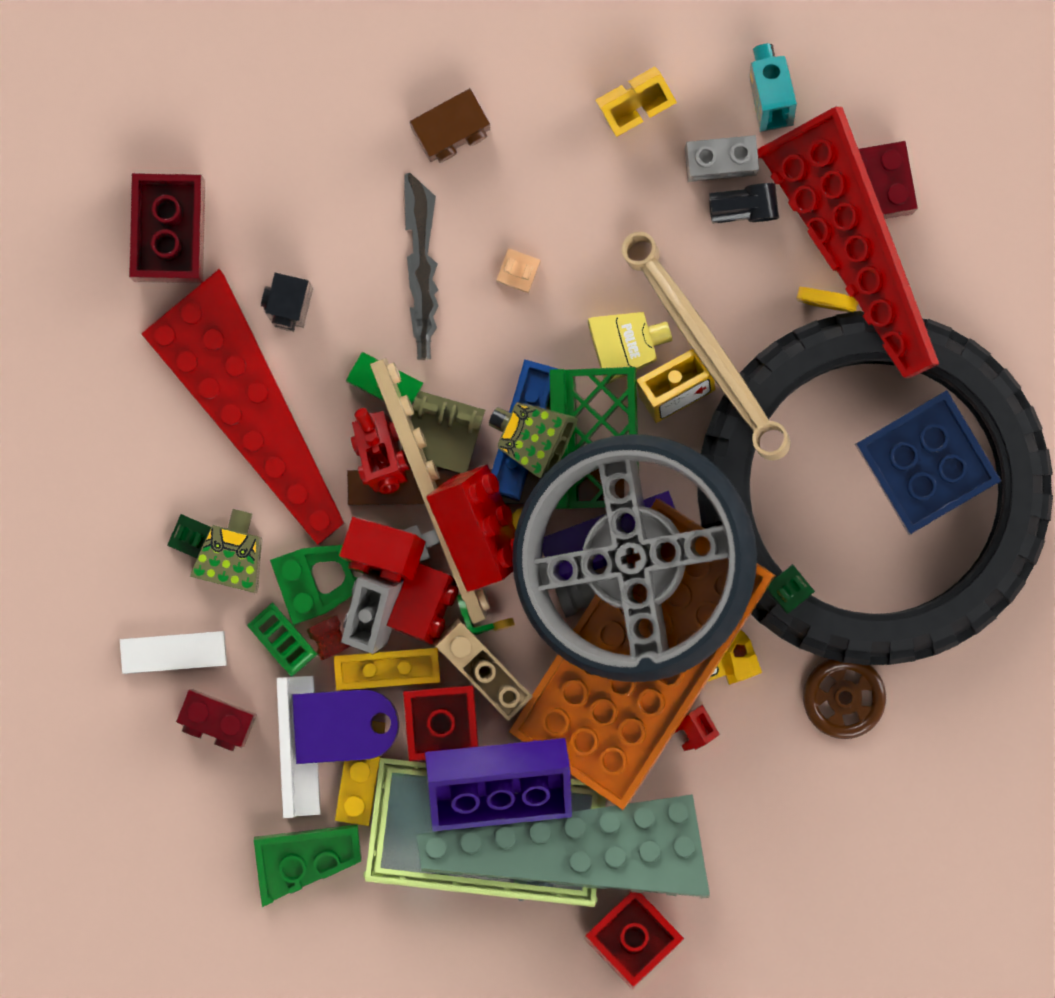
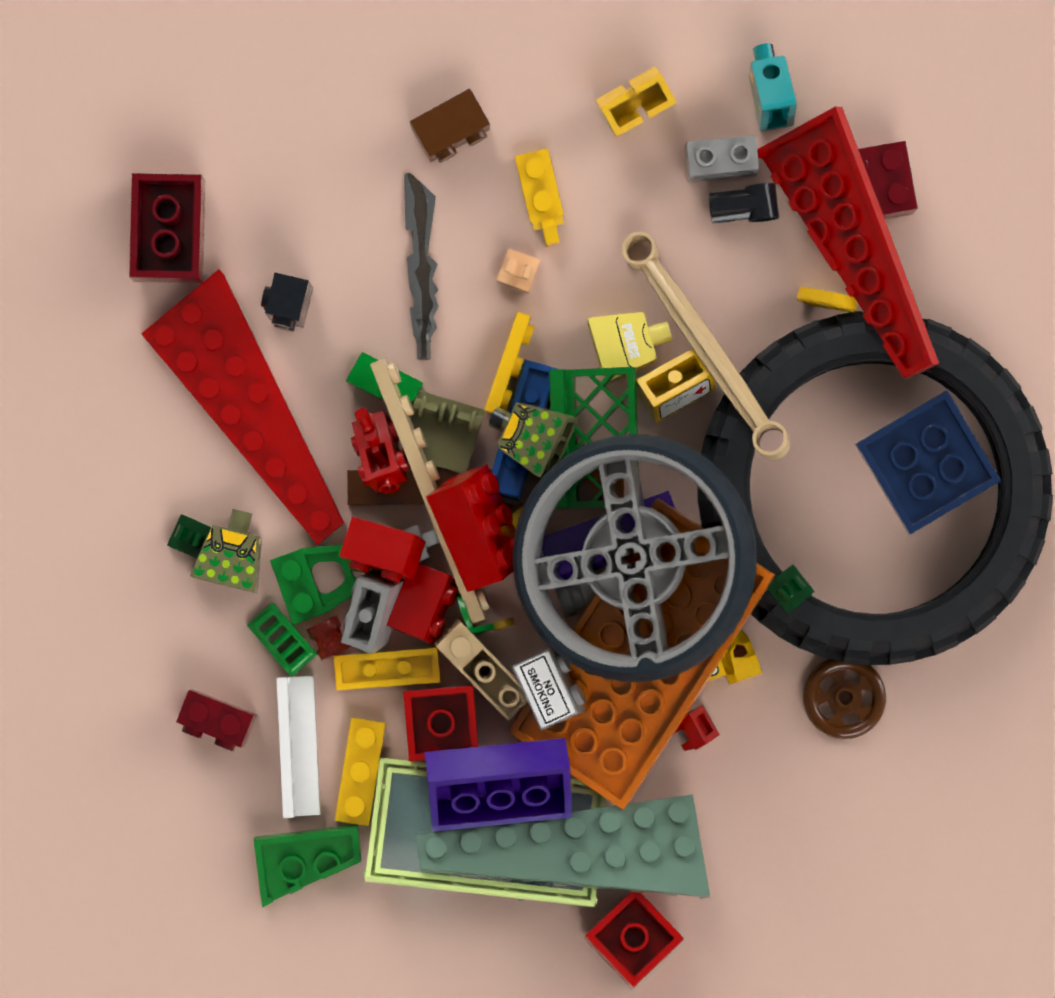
(173, 652): white tile -> none
(340, 726): dark purple tile -> none
(510, 363): none -> yellow plate
(540, 193): none -> yellow hinge
(550, 688): none -> brick

